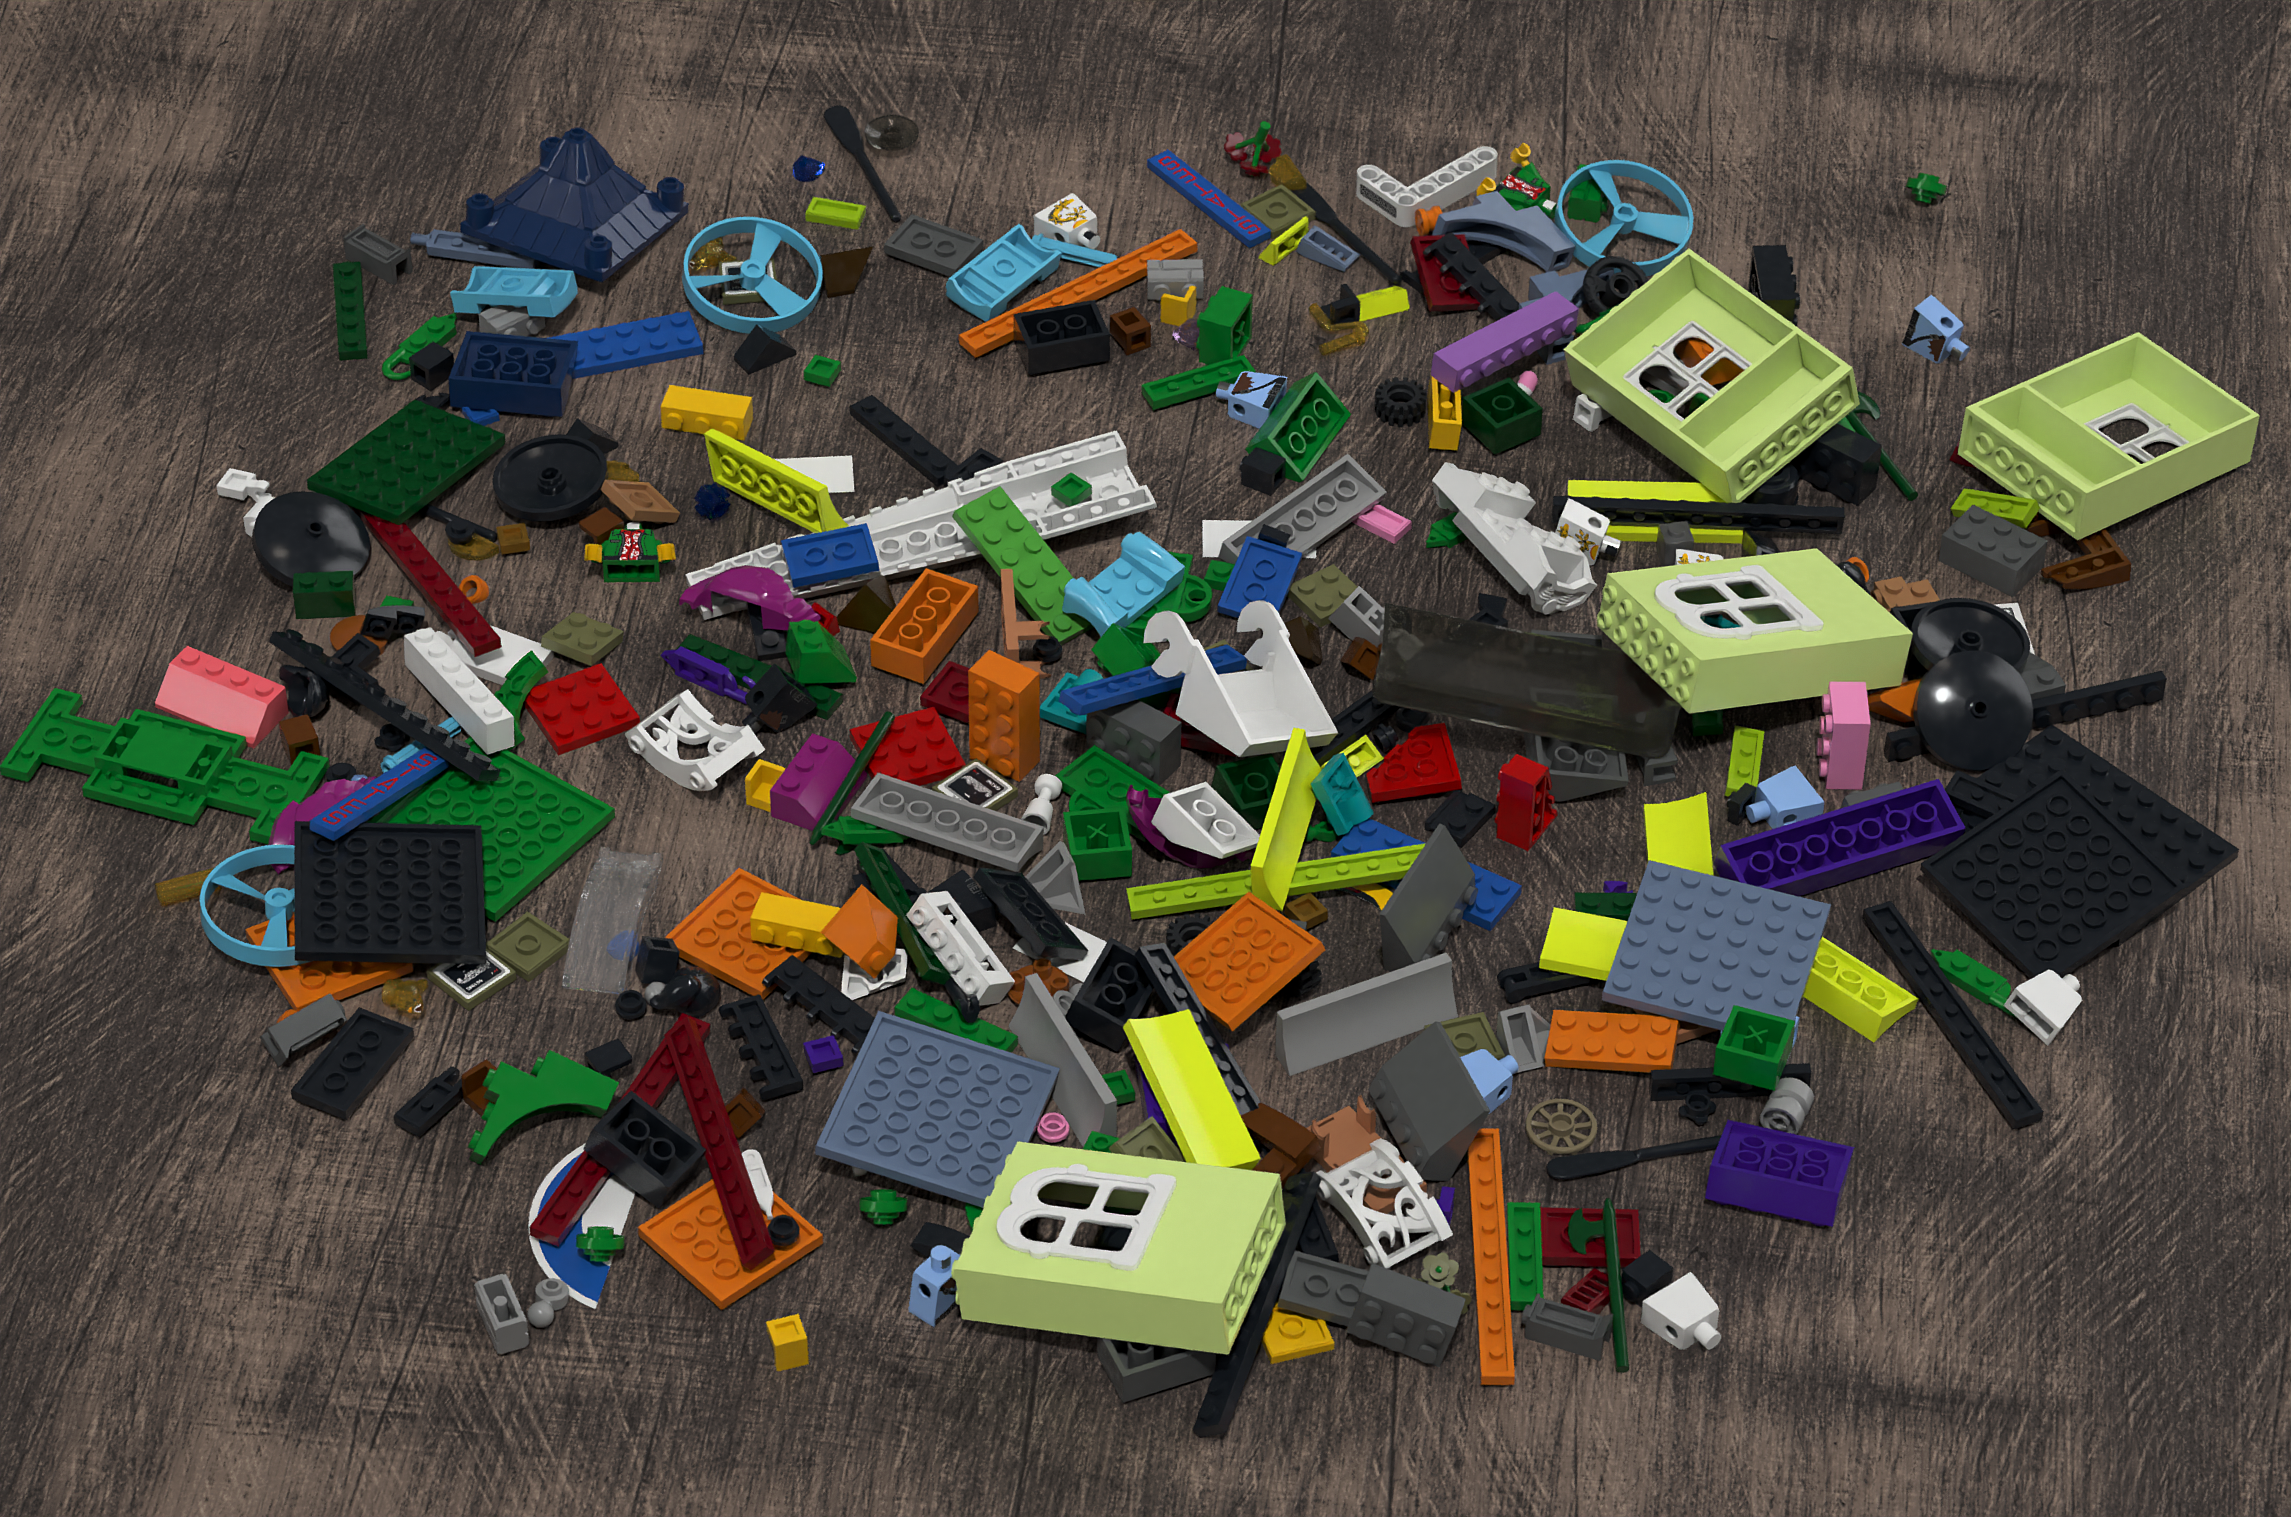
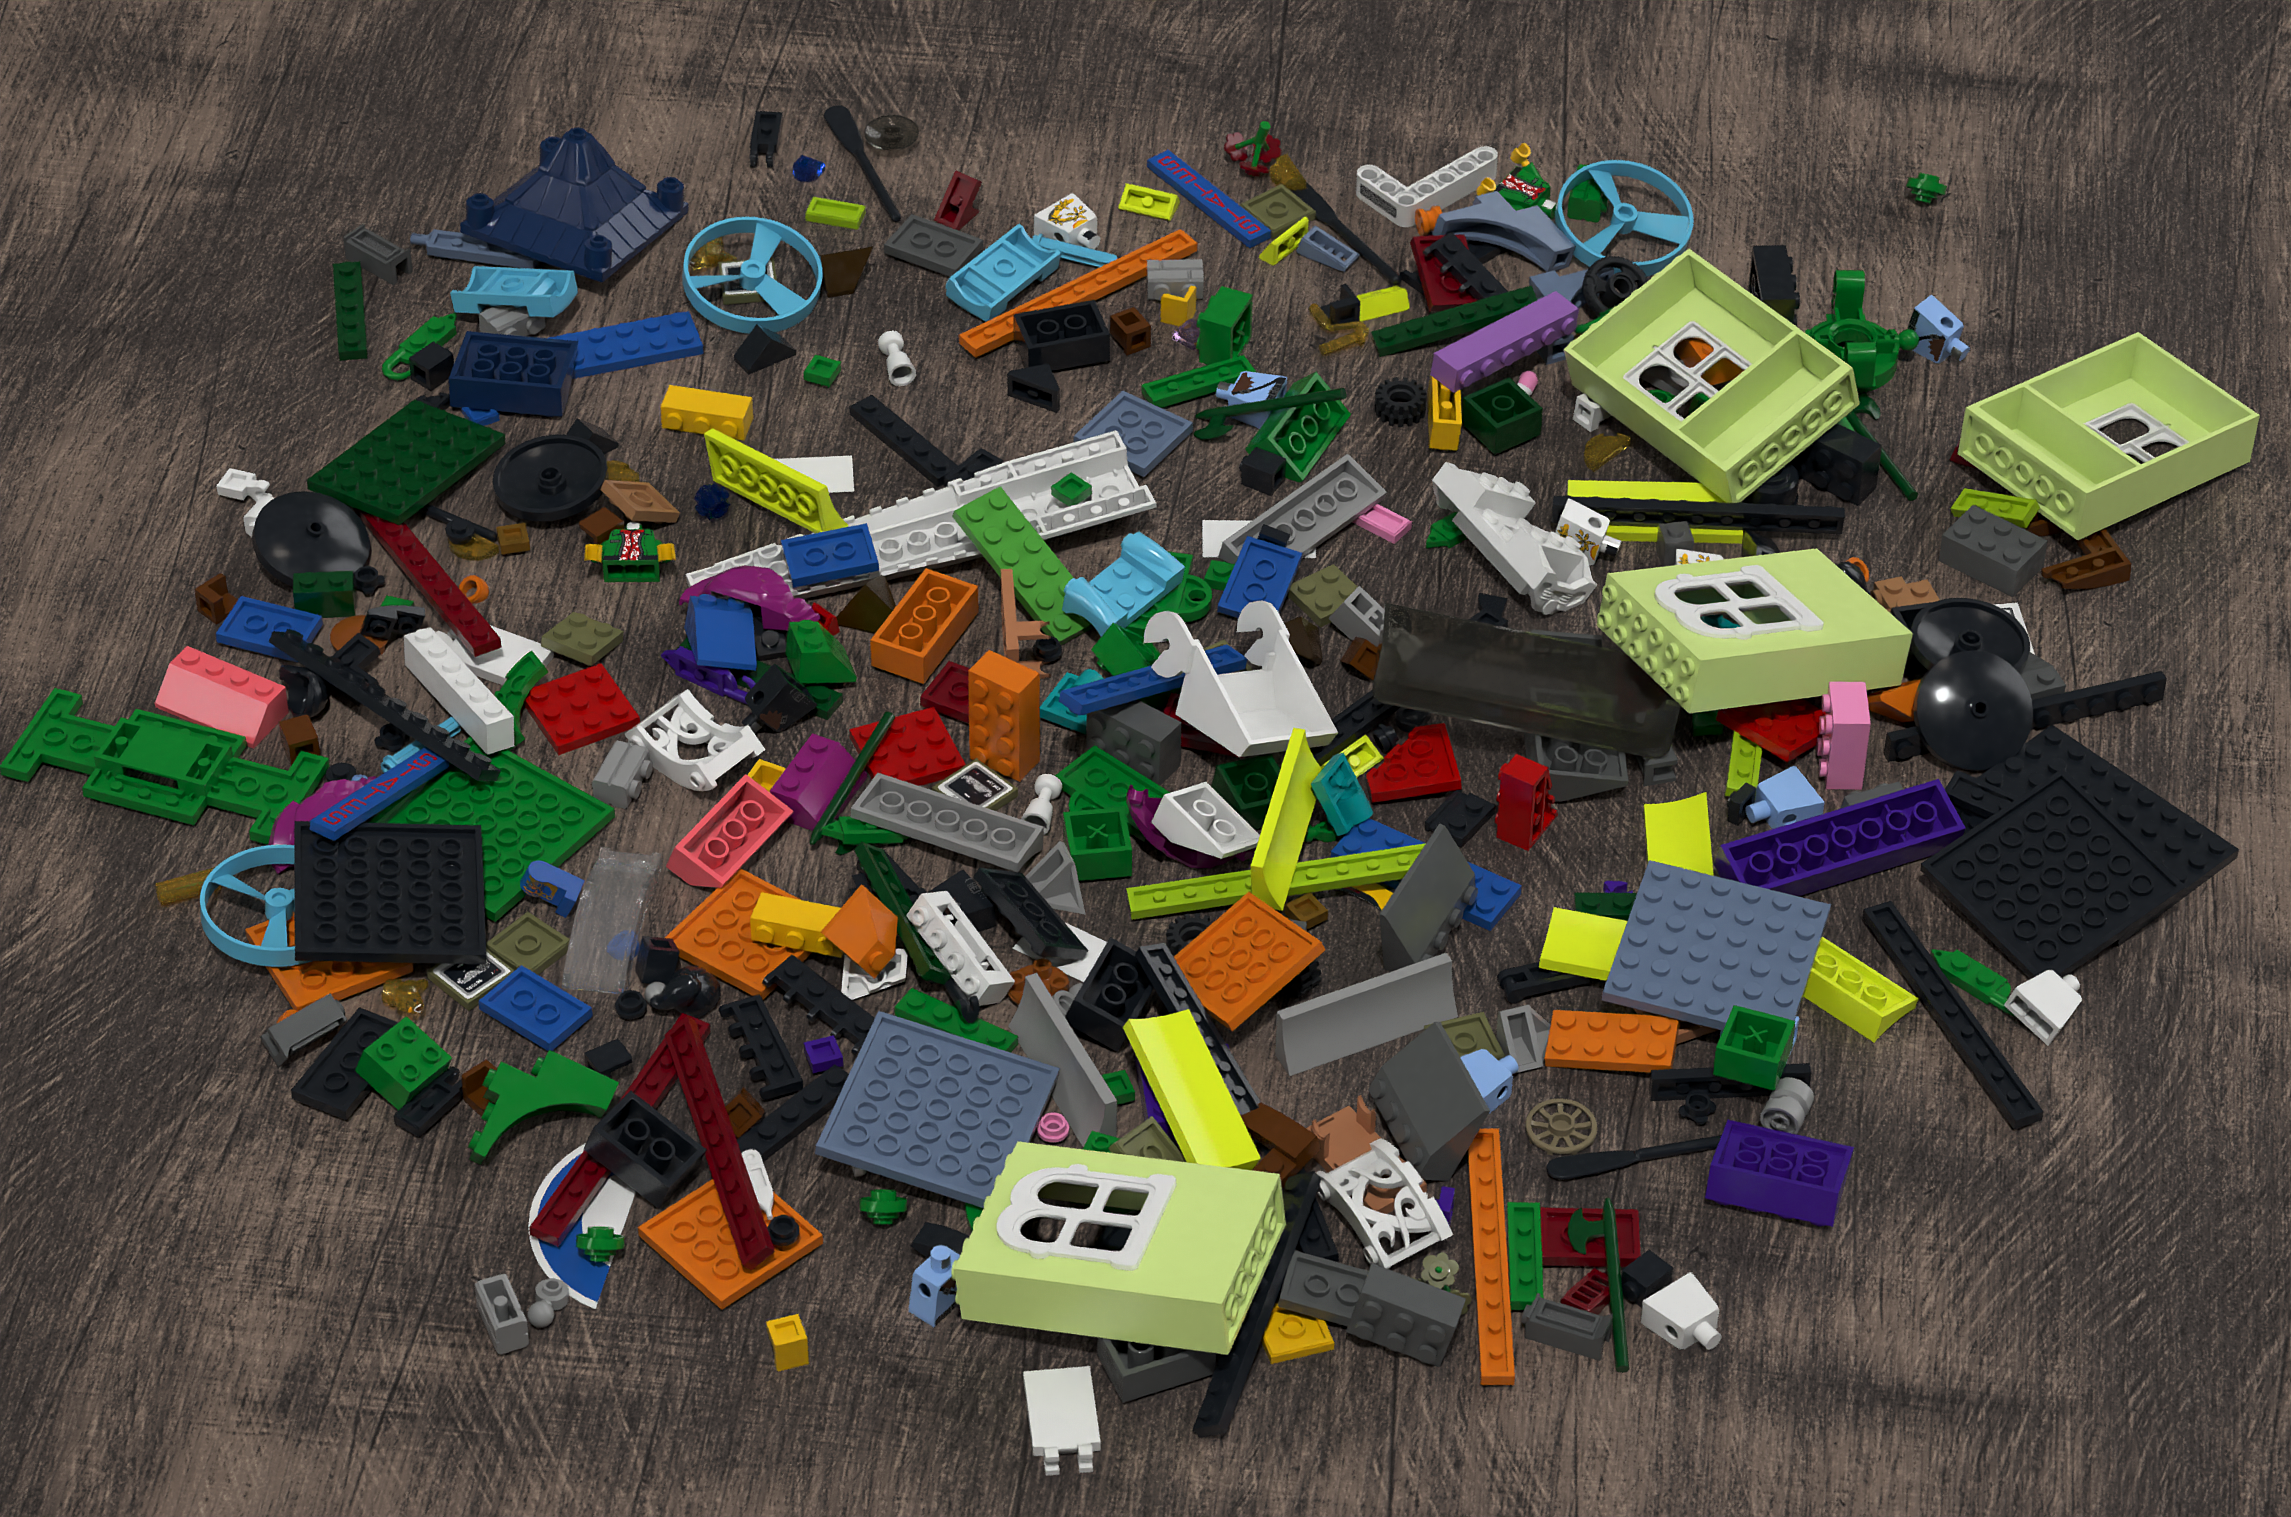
(214, 600): none -> reddish brown panel
(253, 621): none -> blue plate
(367, 579): none -> black plate
(402, 1062): none -> green brick
(535, 1008): none -> blue plate
(552, 885): none -> blue leg
(622, 774): none -> light grey brick
(721, 632): none -> blue slope
(728, 835): none -> coral slope
(765, 136): none -> black hinge
(795, 1114): none -> black plate
(898, 364): none -> white piece
(957, 202): none -> dark red slope
(1035, 386): none -> black slope
(1062, 1416): none -> white tile
(1143, 427): none -> sand blue plate
(1149, 202): none -> neon yellow slope
(1218, 415): none -> dark green piece
(1450, 321): none -> dark green plate
(1602, 449): none -> clear yellow tile
(1779, 727): none -> red plate
(1874, 348): none -> green piece

